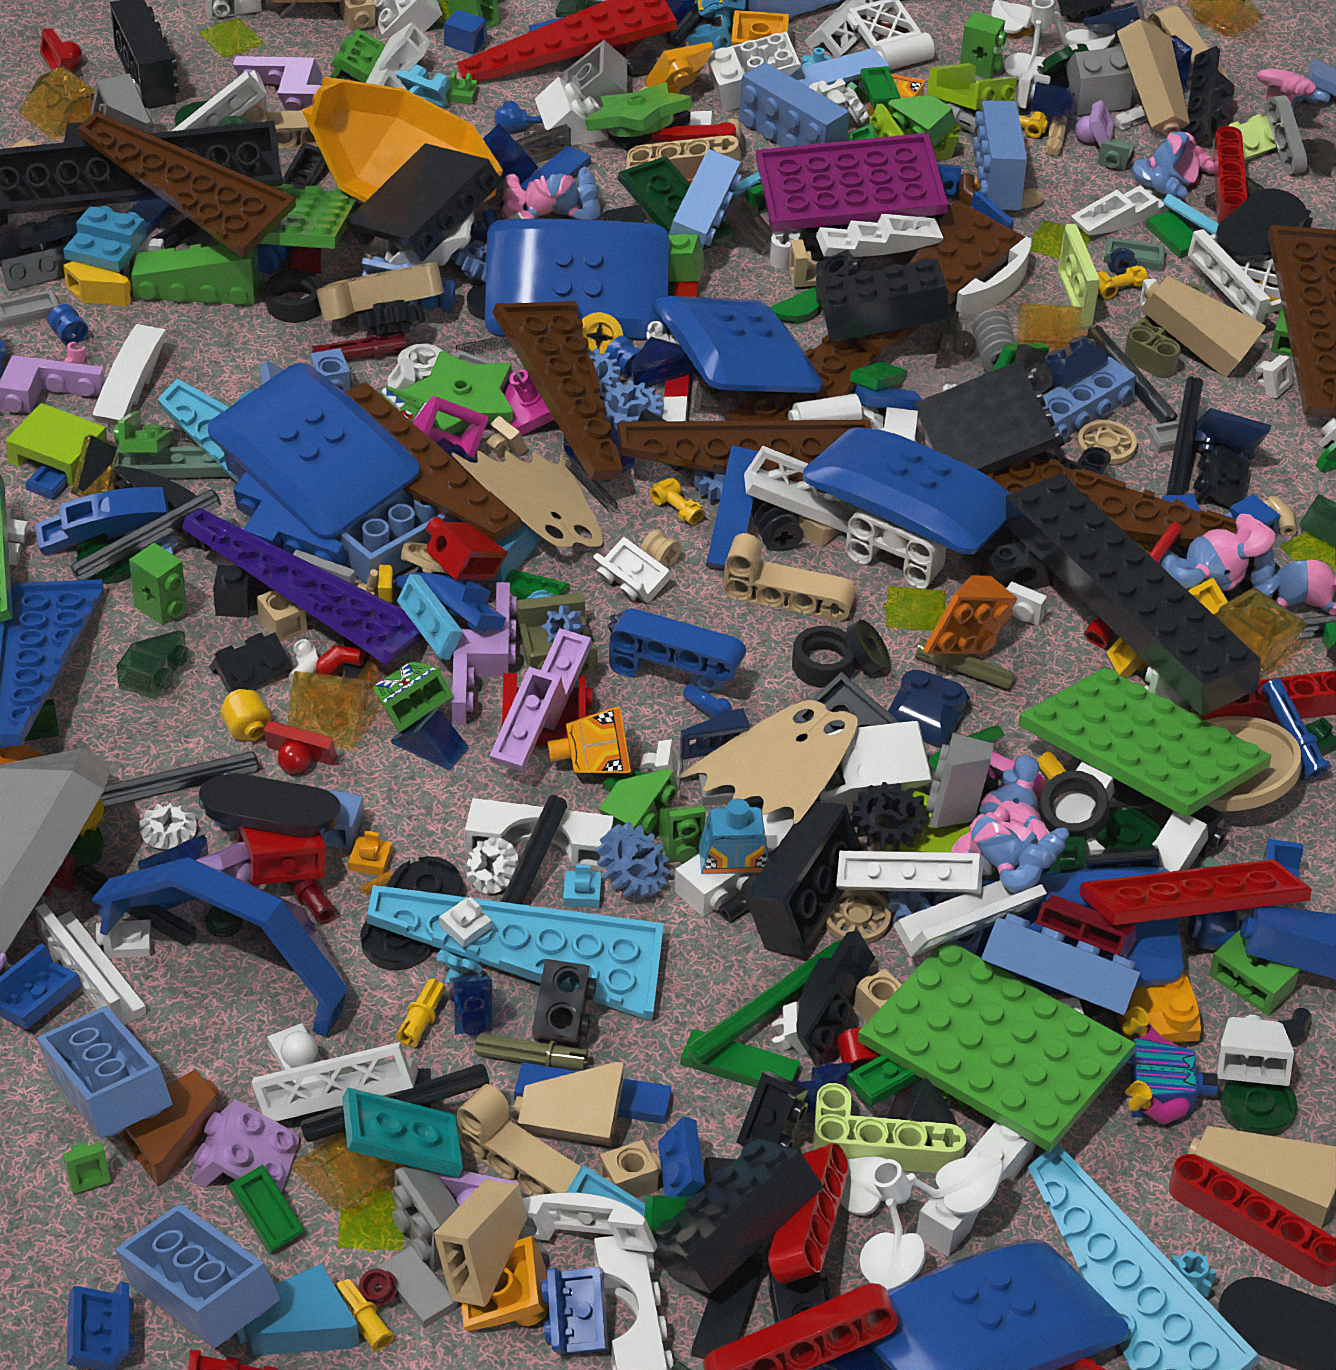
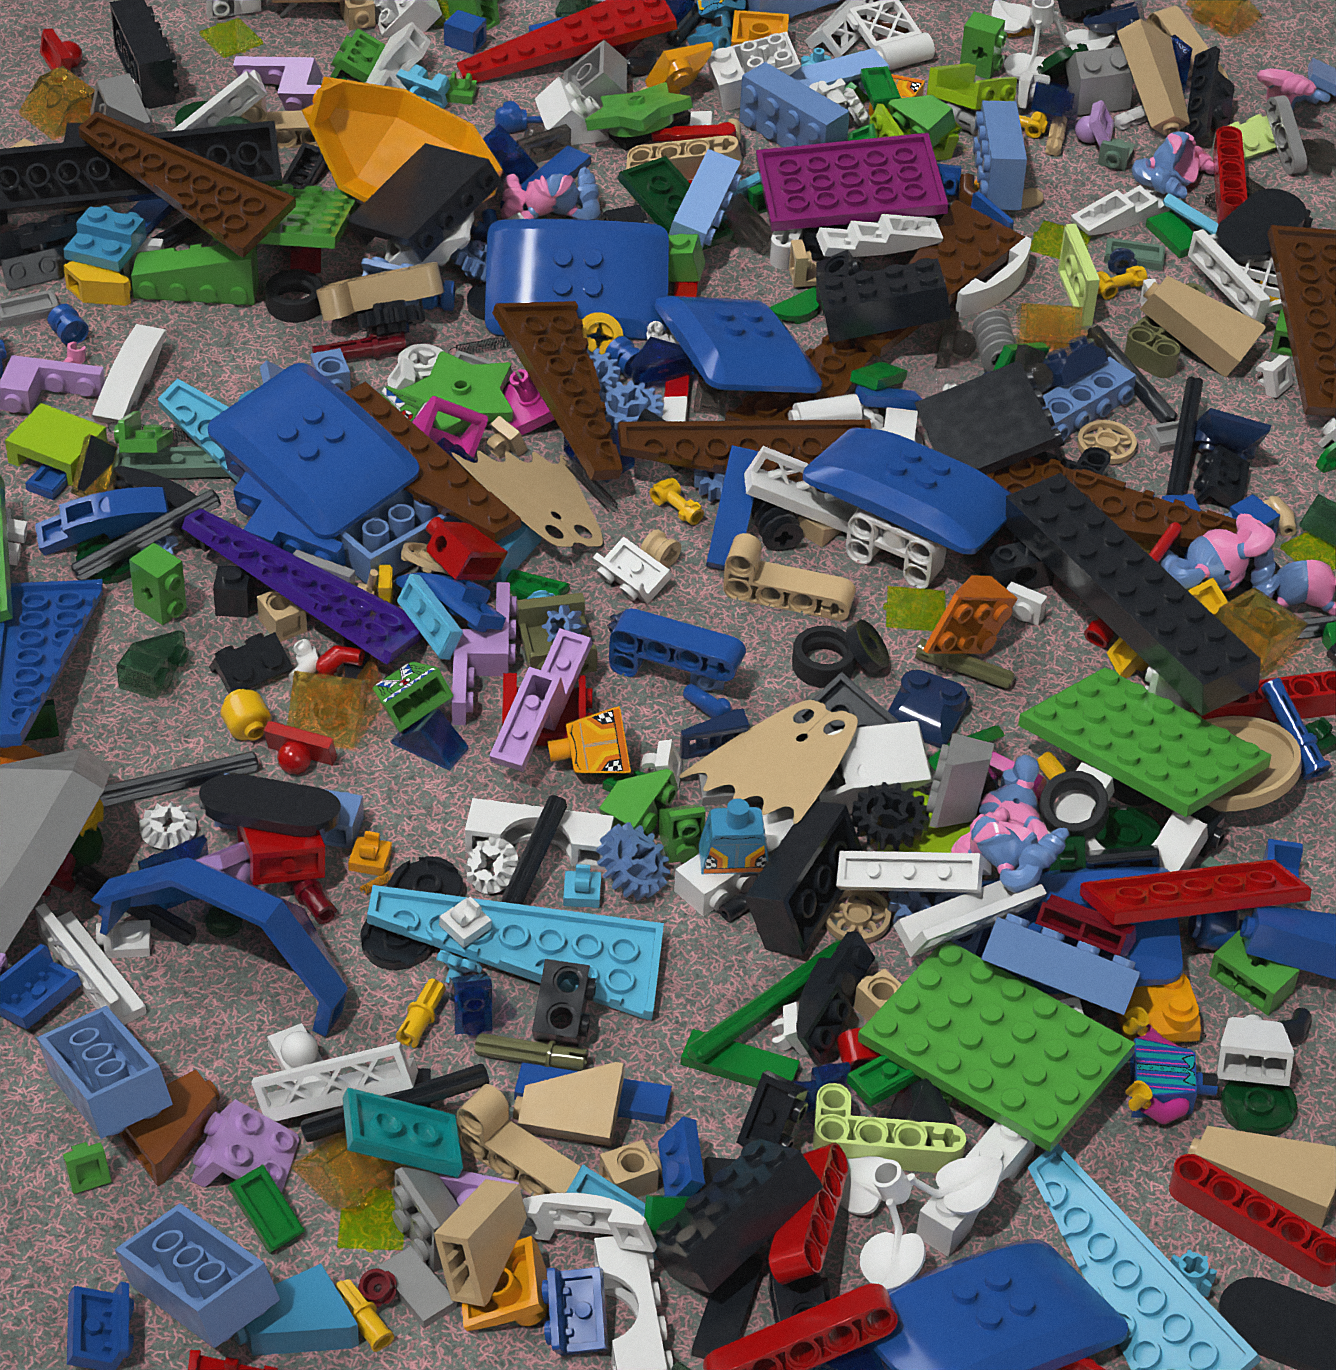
(271, 256): blue wheel -> none

